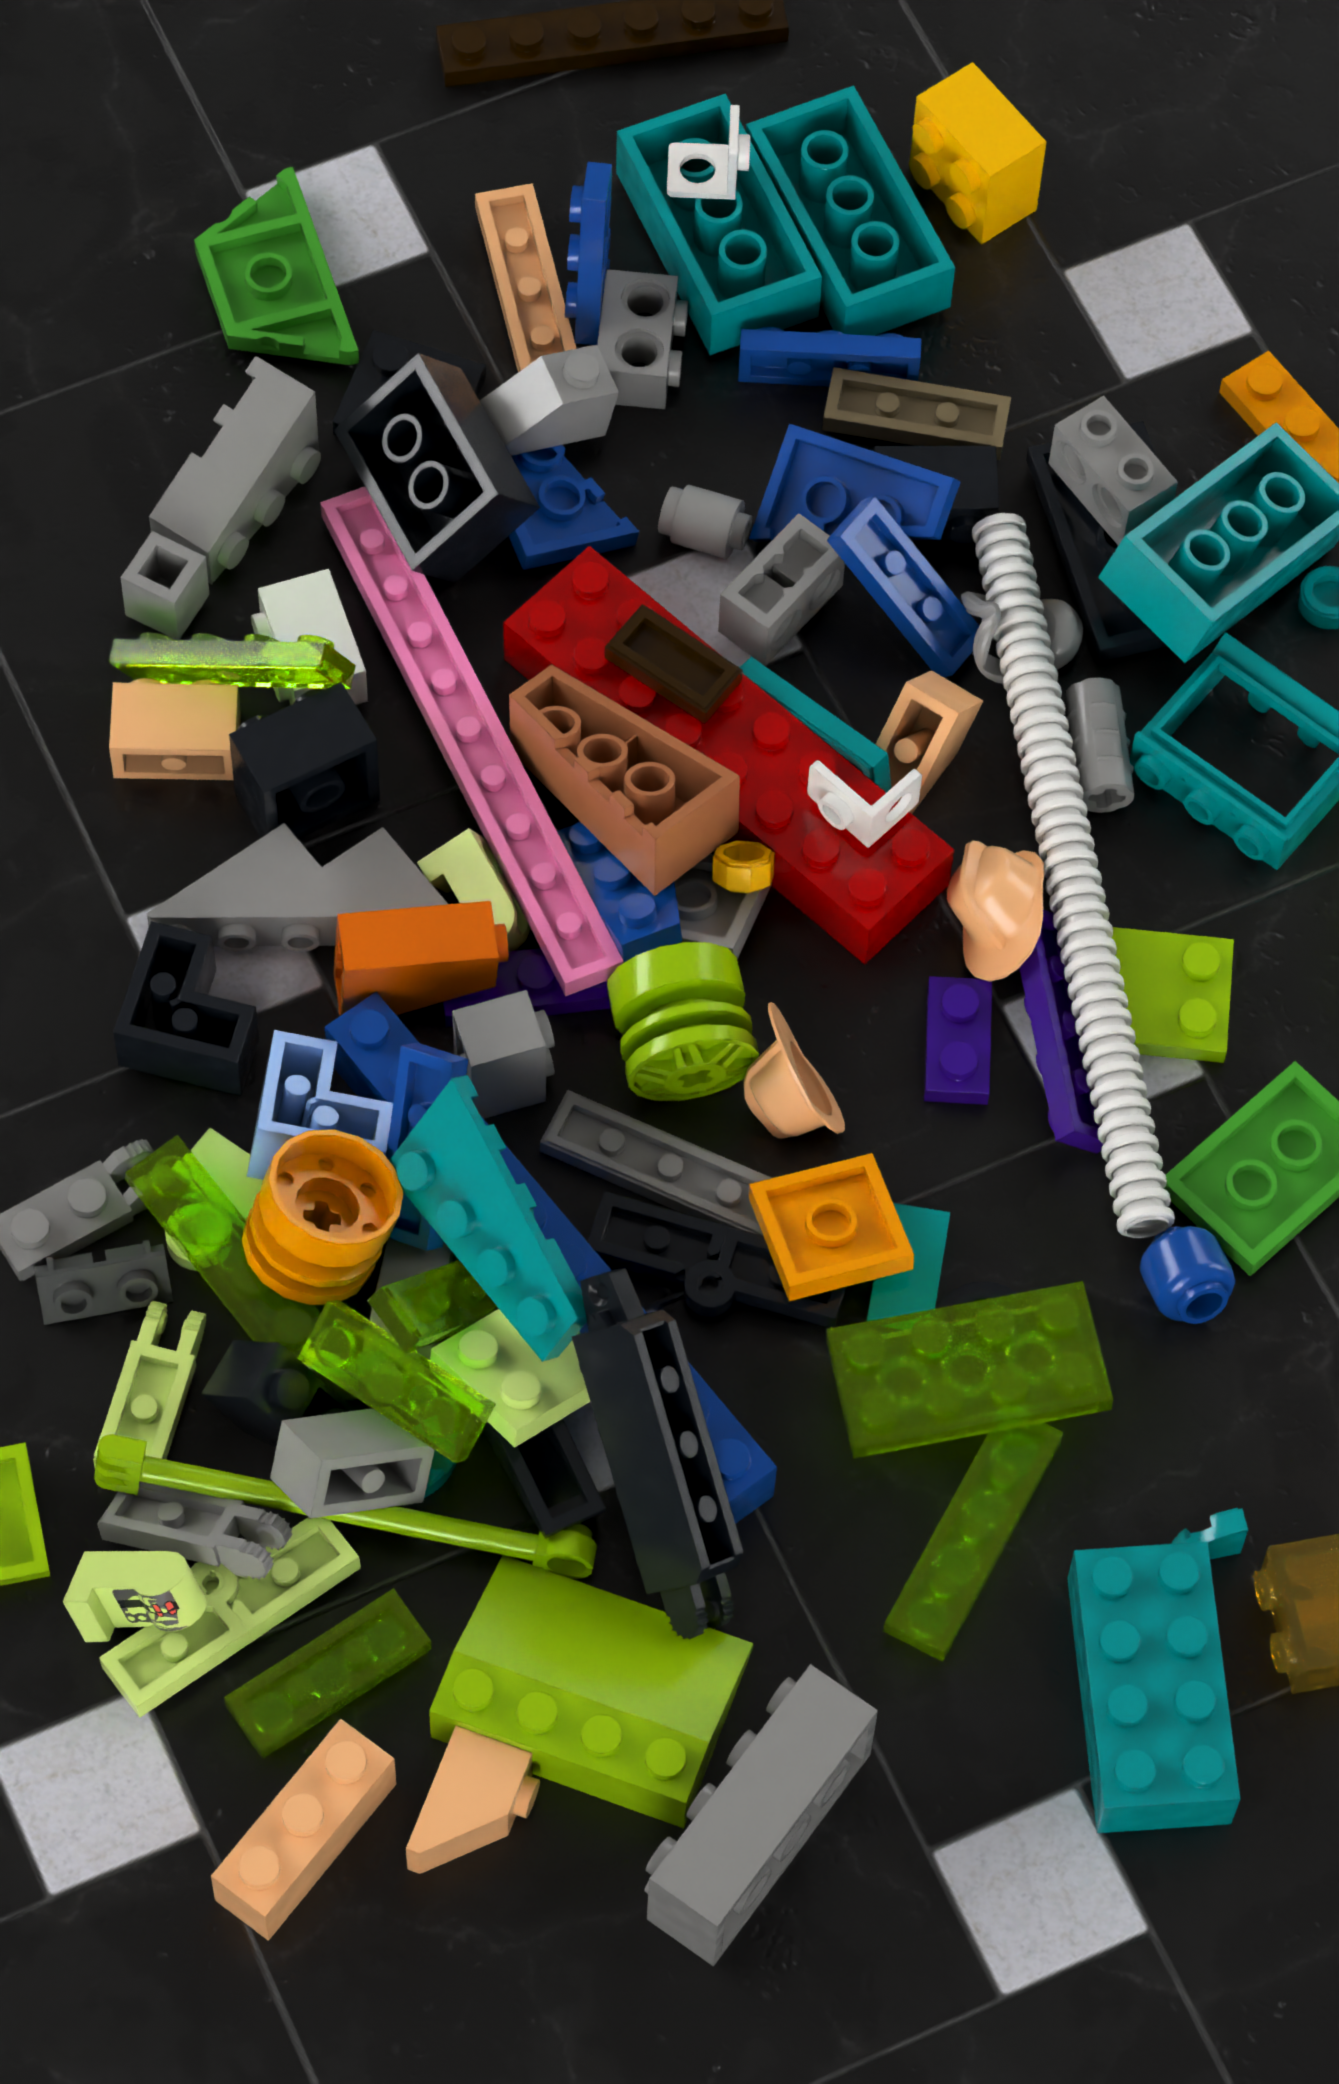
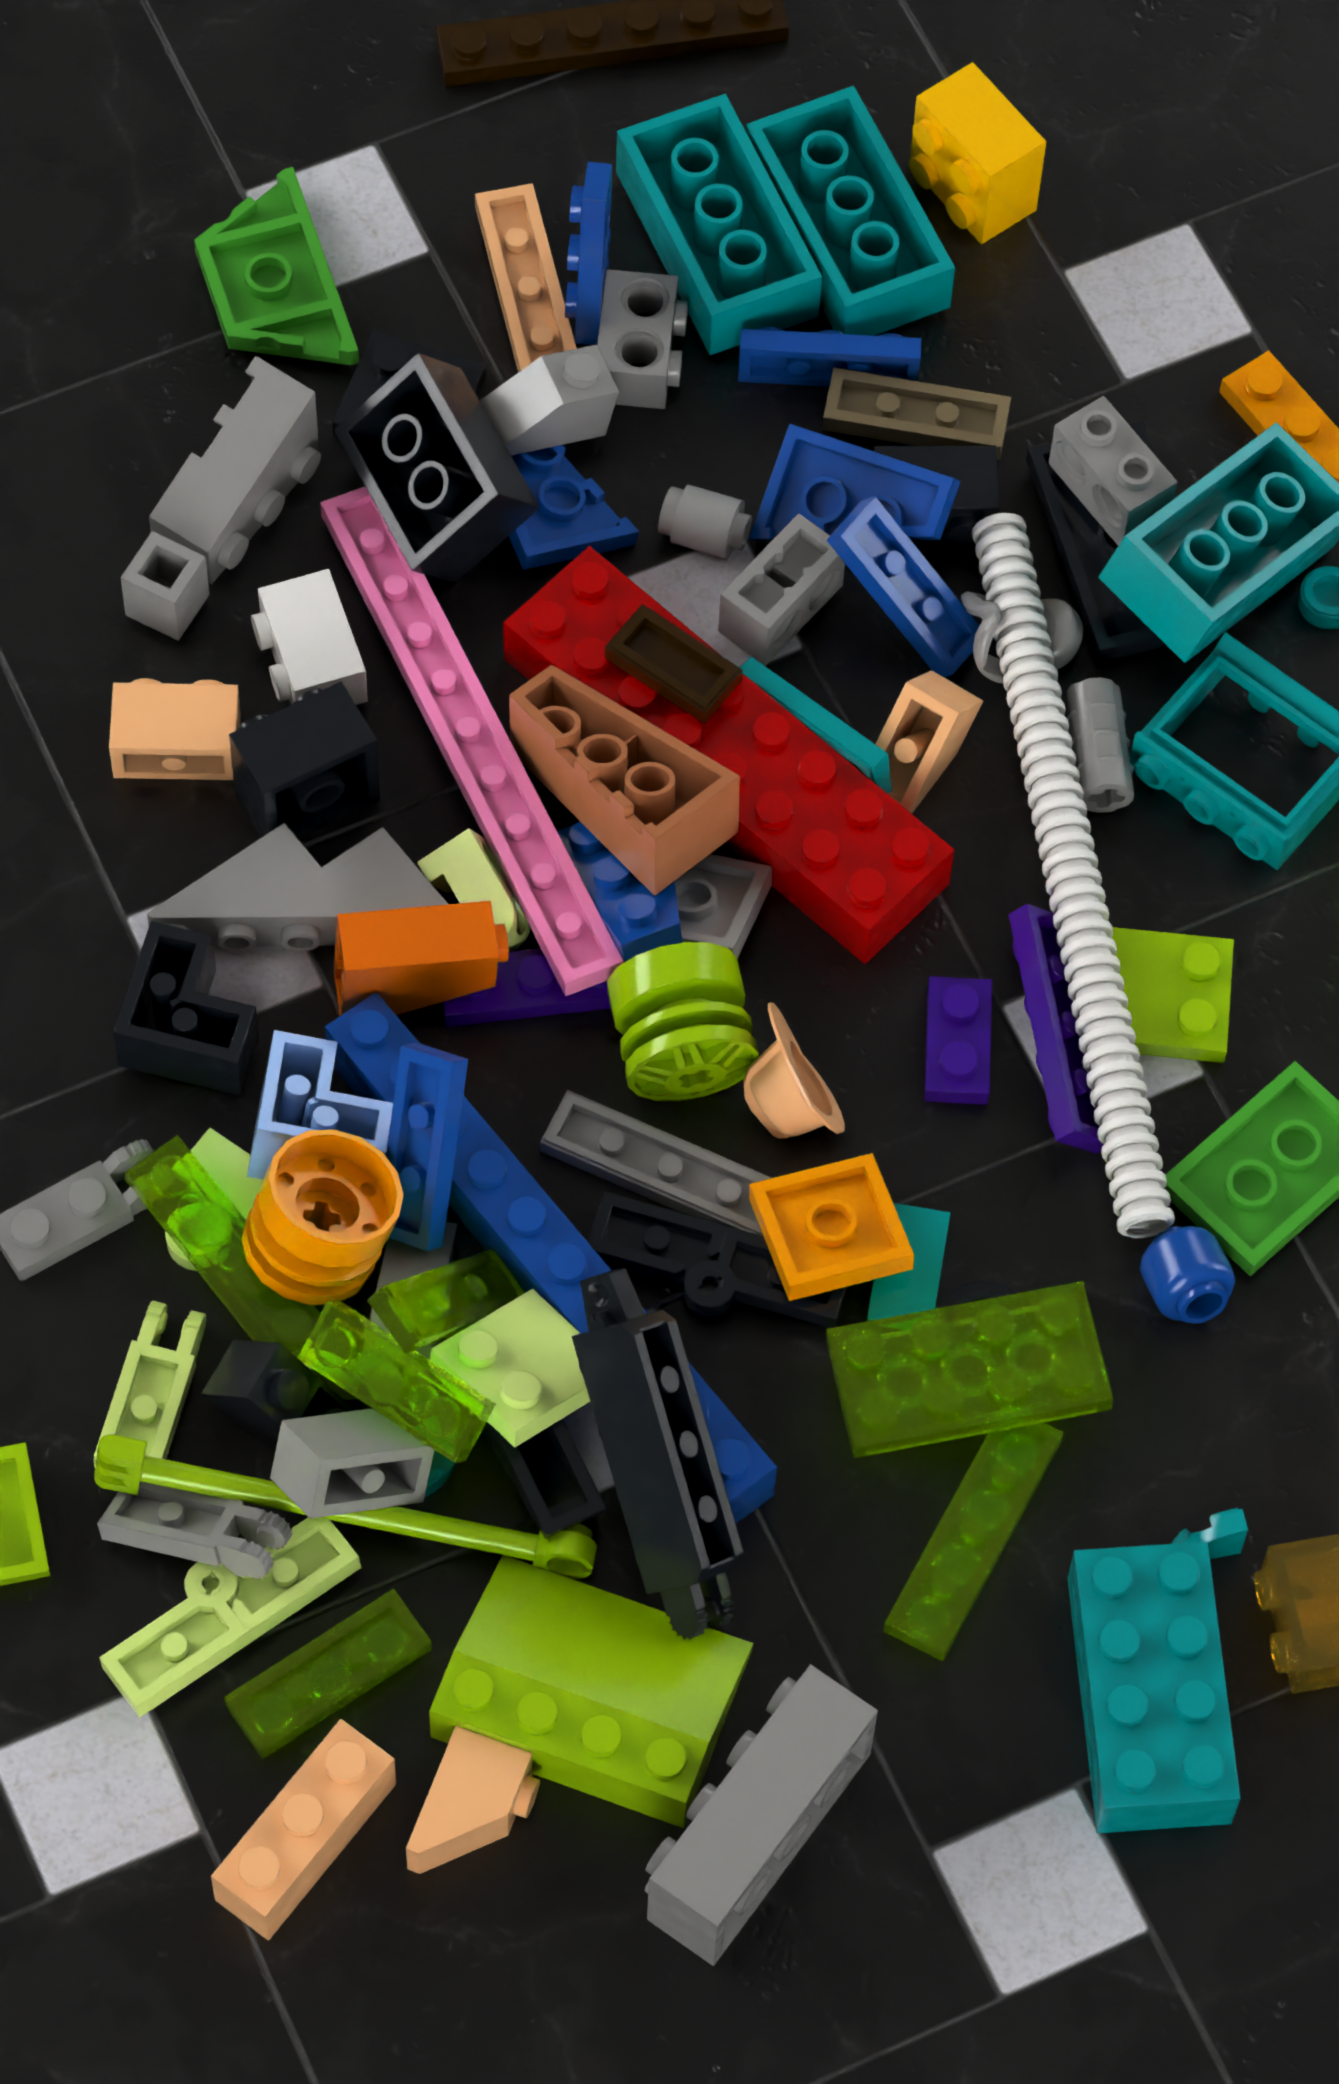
(81, 1289): dark grey hinge -> none
(133, 1591): yellowish green leg -> none
(246, 663): clear neon green plate -> none
(469, 1197): teal wing -> none
(505, 1052): light grey brick -> none
(724, 159): white bracket -> none
(743, 866): yellow tile -> none
(848, 810): white bracket -> none
(999, 906): light nougat piece -> none

